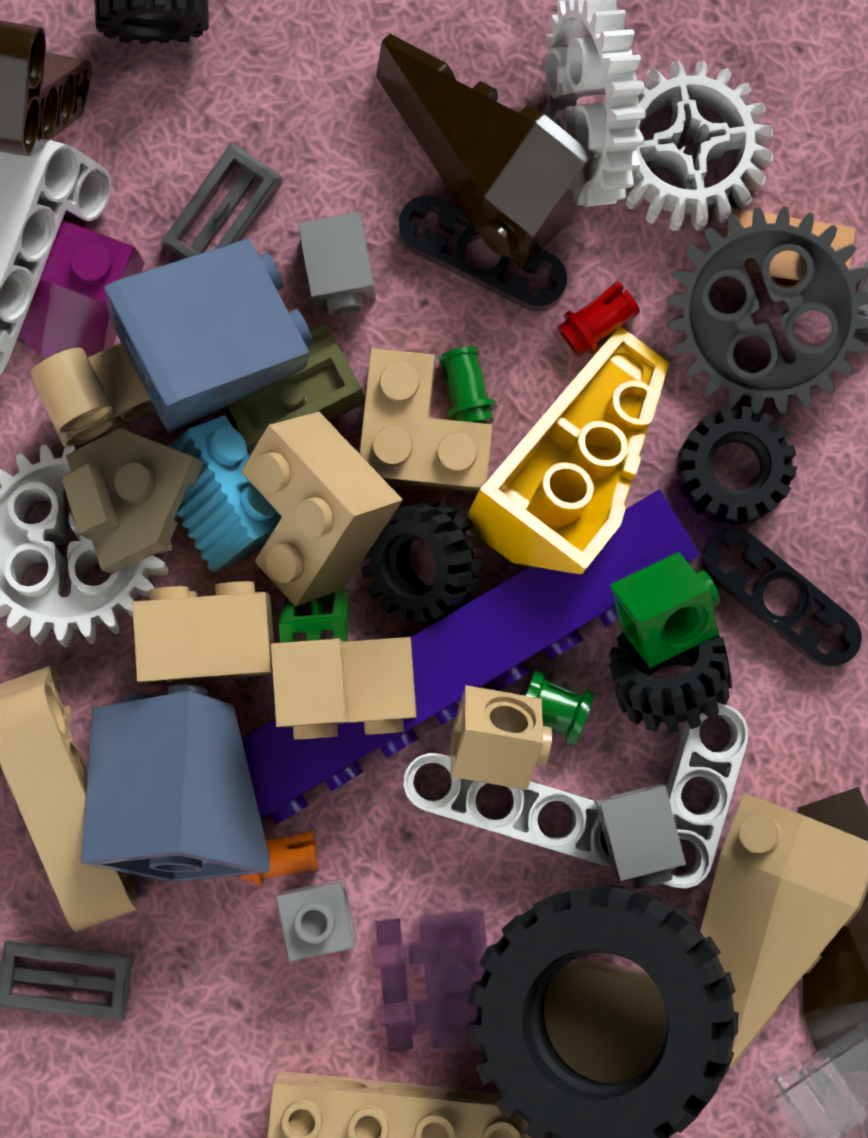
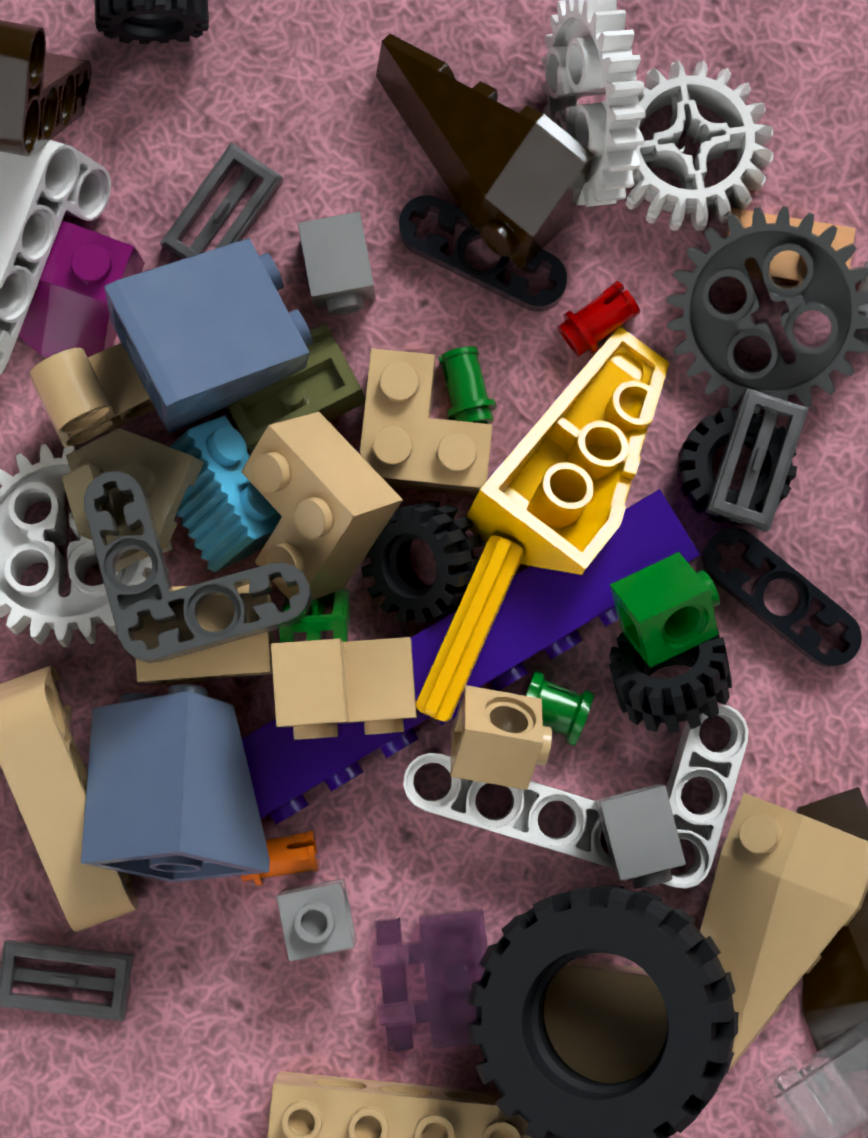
(156, 592): none -> dark grey beam
(469, 628): none -> yellow axle
(739, 511): none -> flat silver tile

